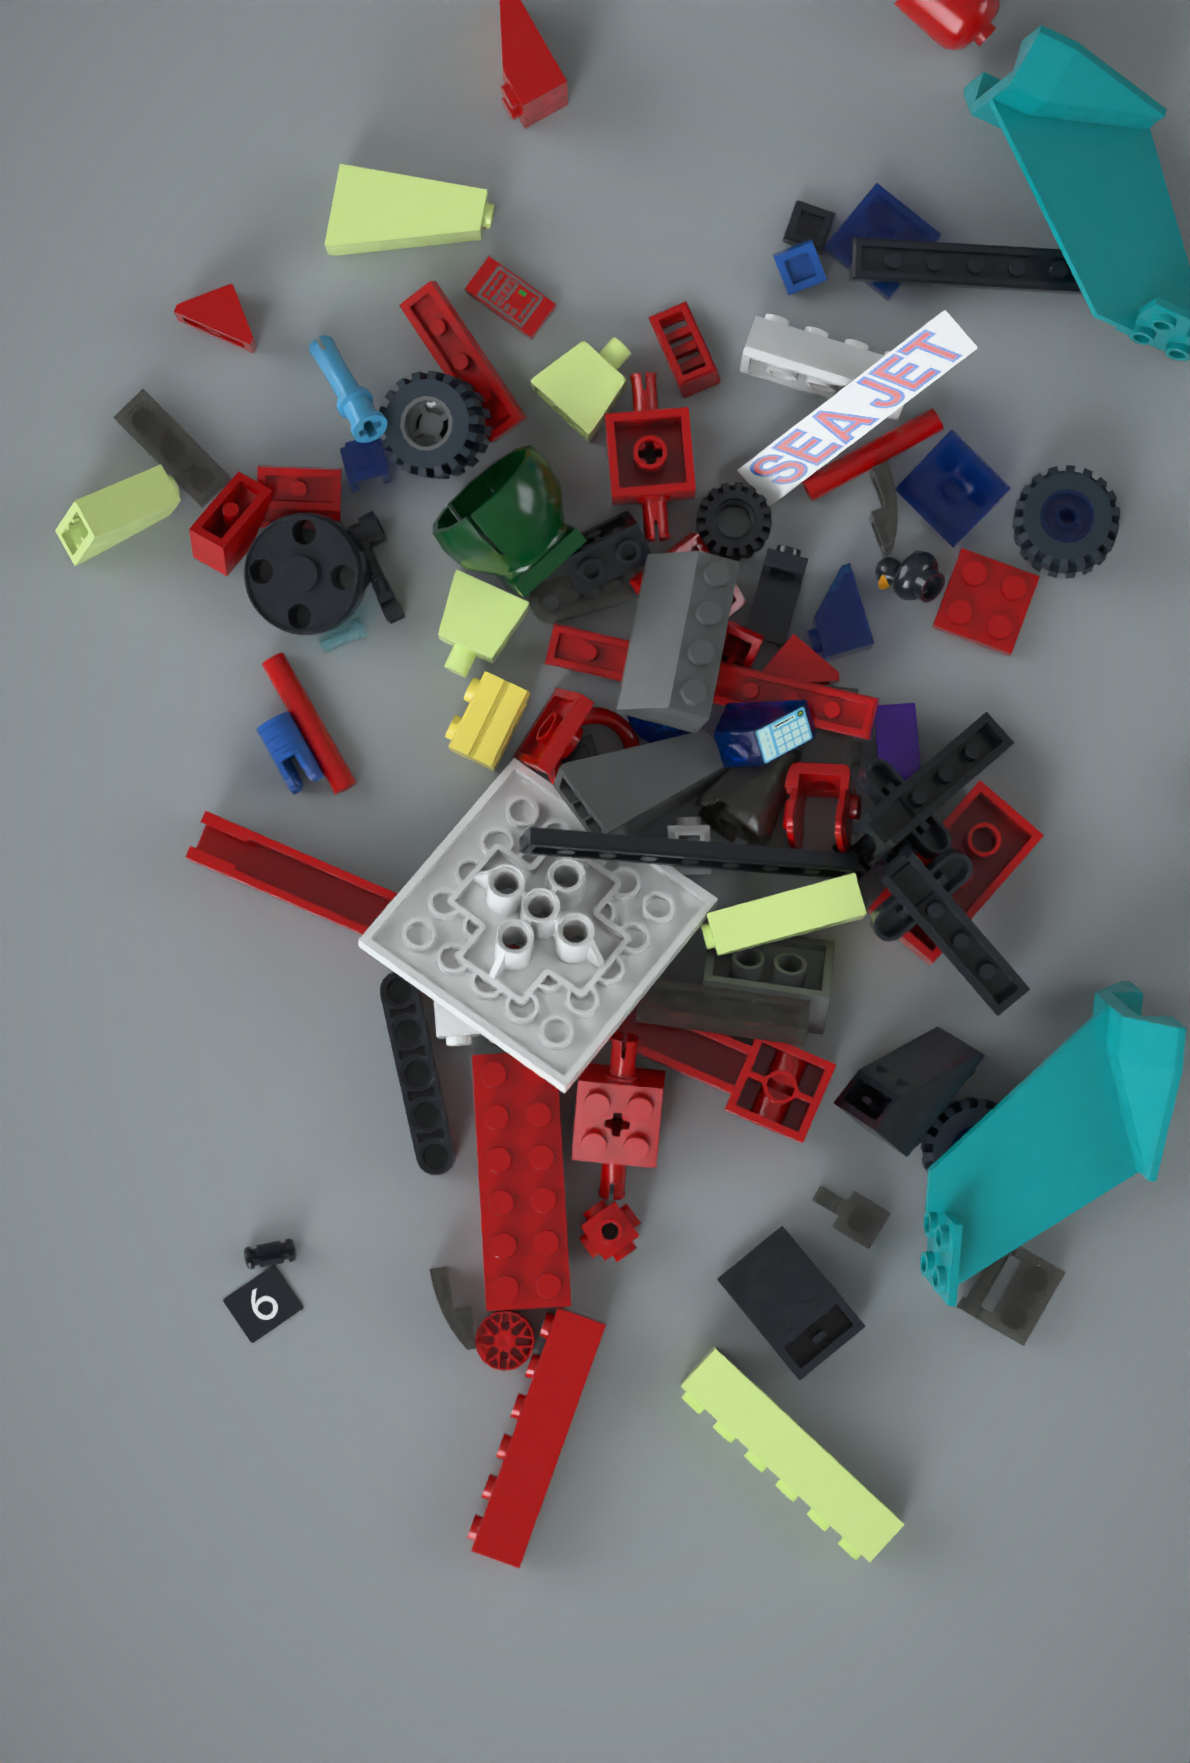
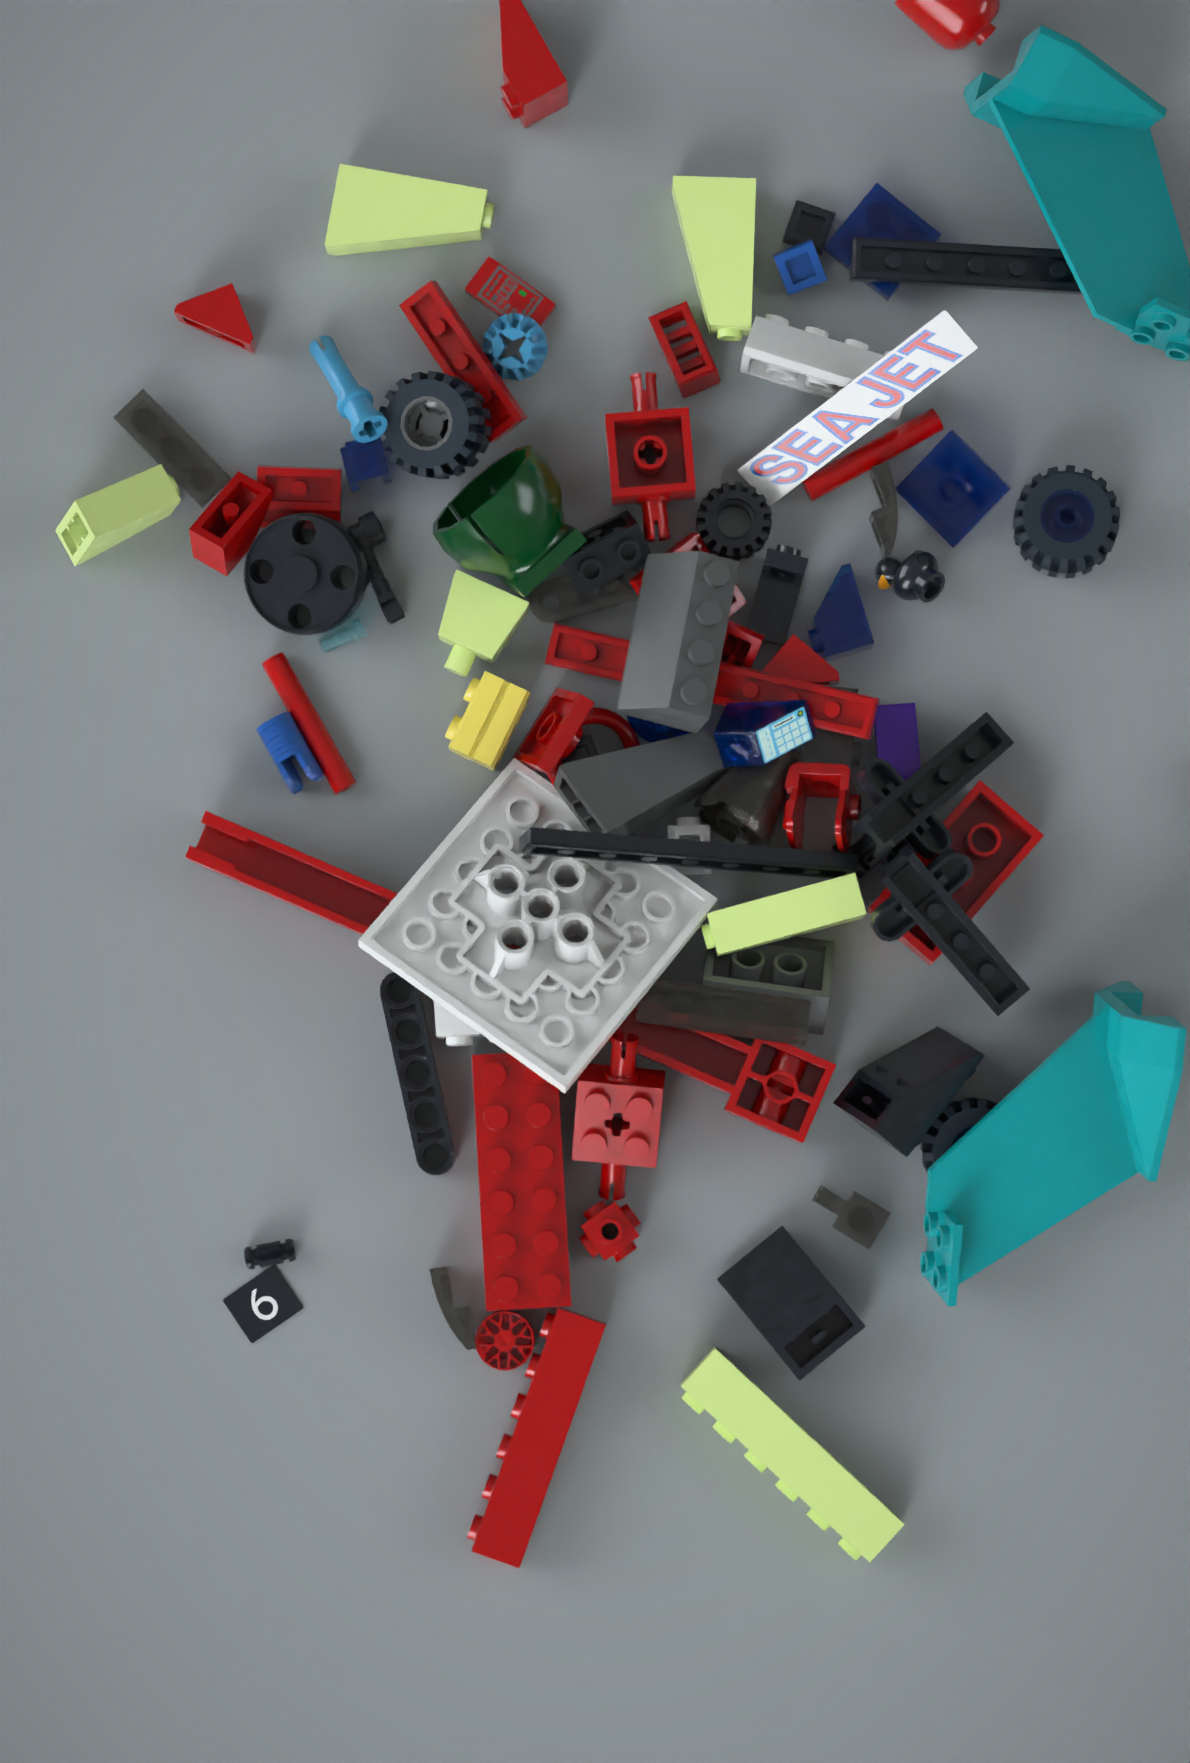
(533, 349): none -> dark azure gear
(584, 385): yellowish green torso -> none
(719, 242): none -> yellowish green slope
(985, 602): red plate -> none
(1022, 1298): clear smoke plate -> none

